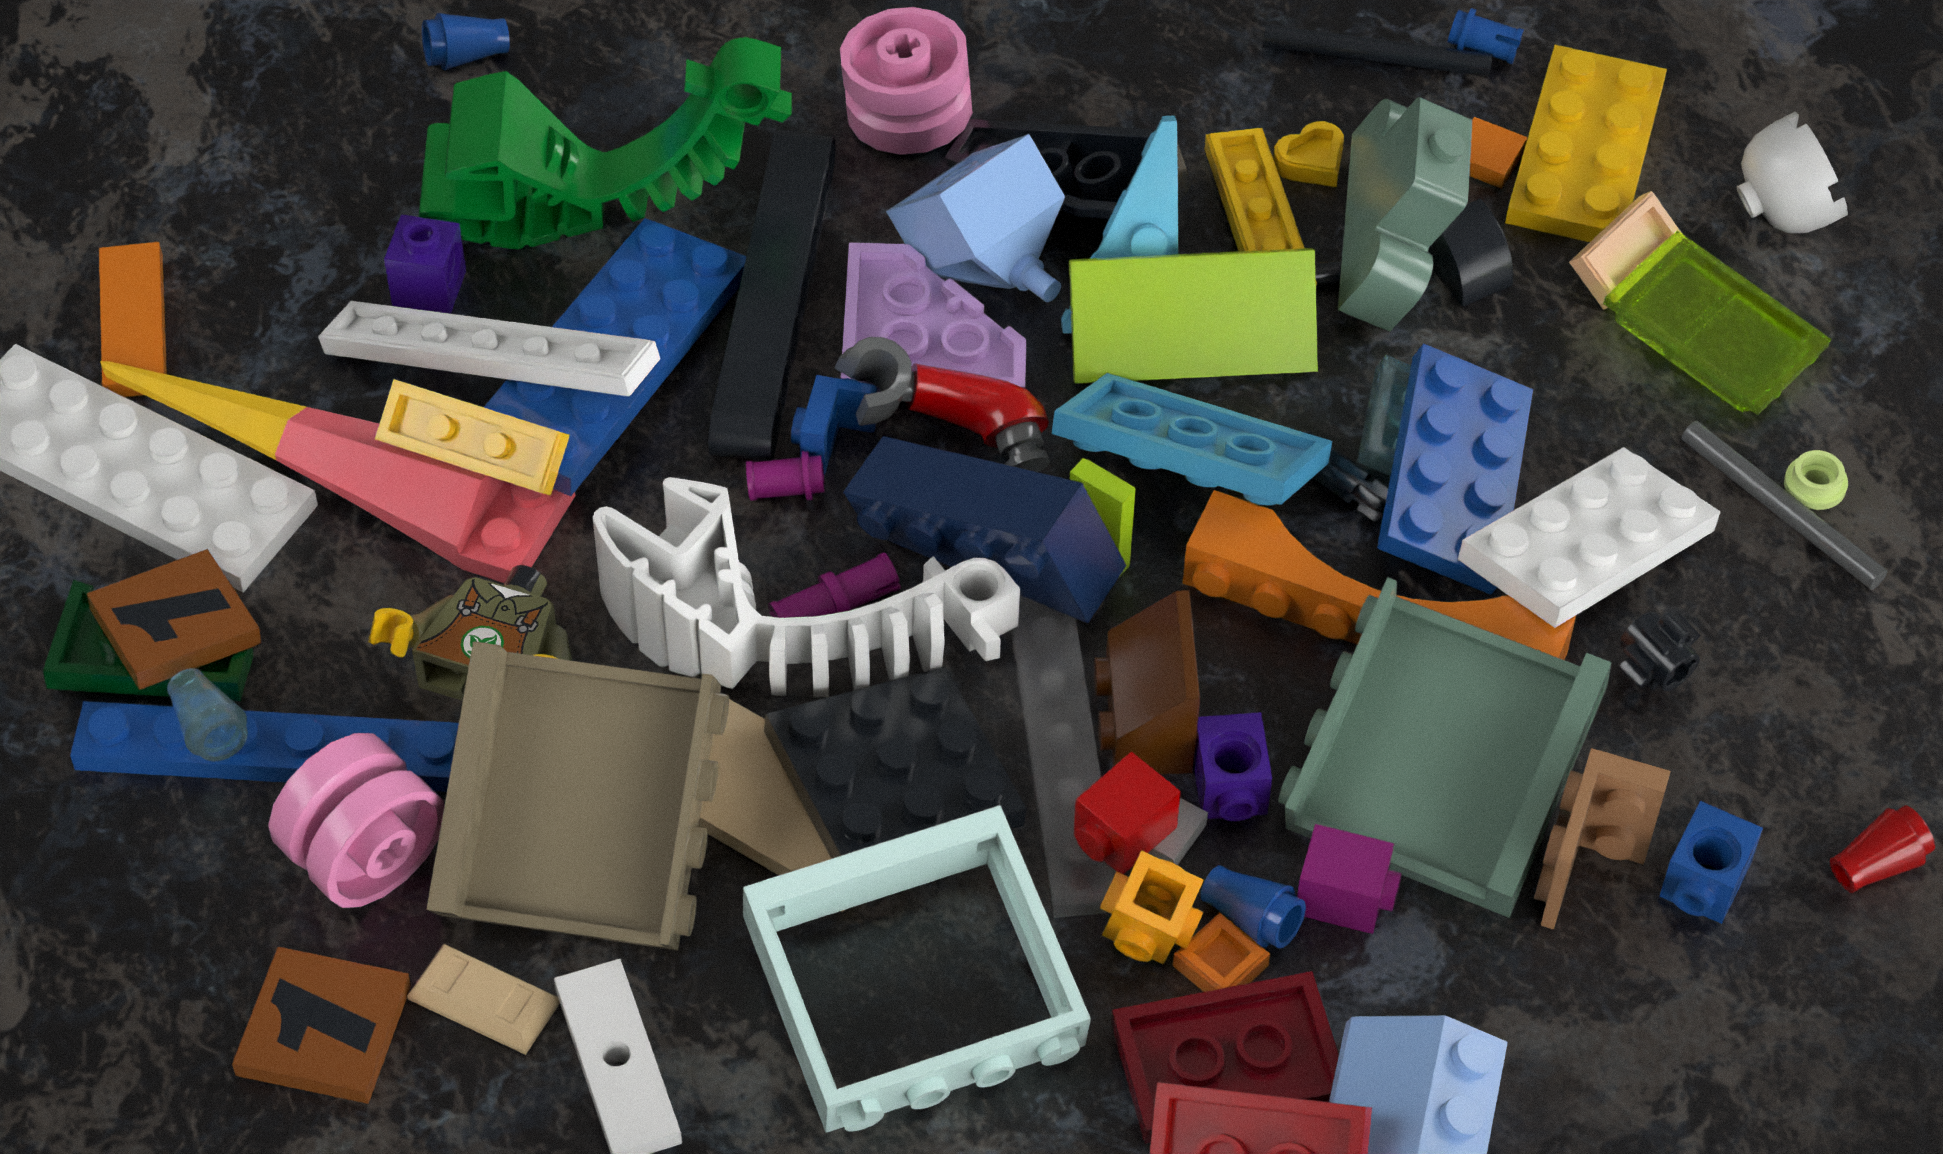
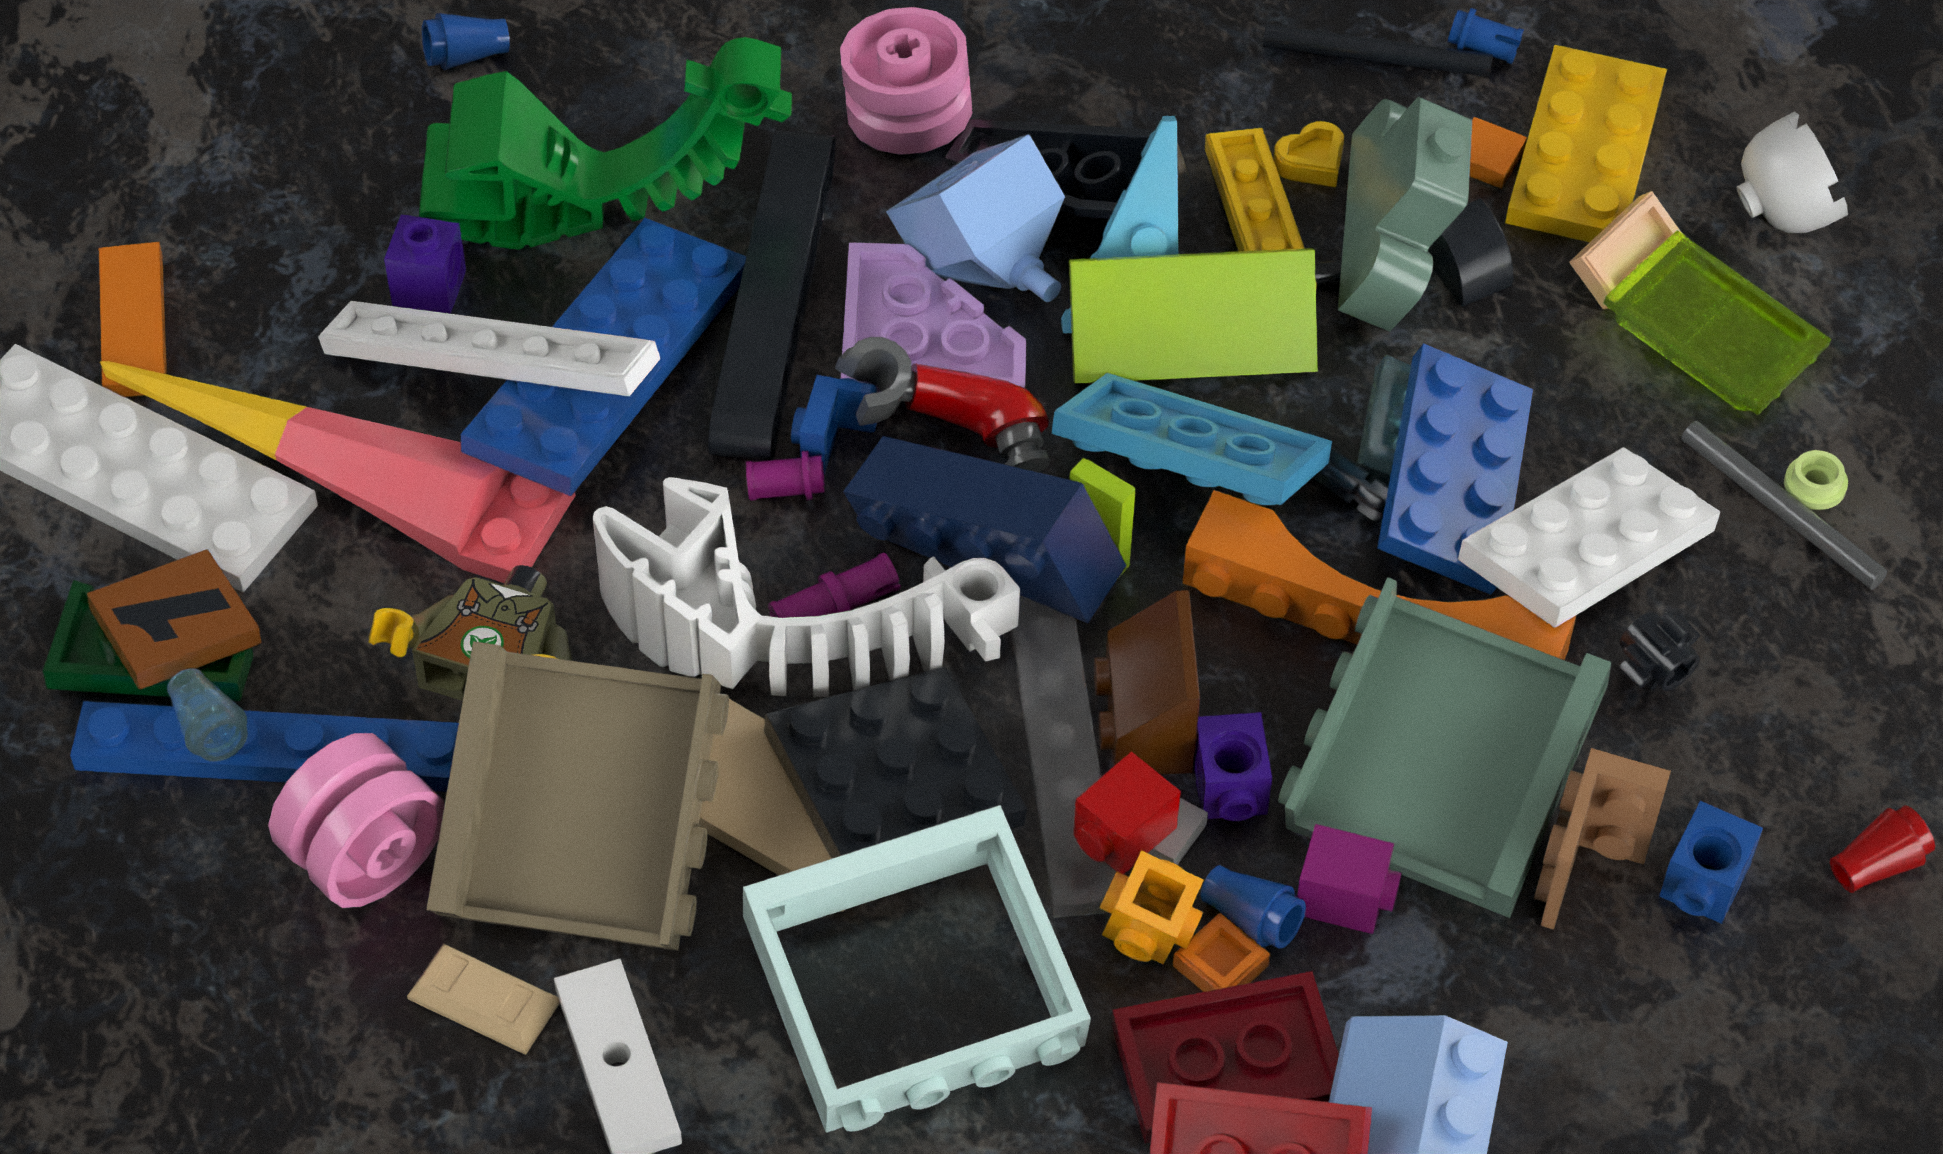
(322, 1025): dark orange tile -> none
(472, 437): yellow tile -> none

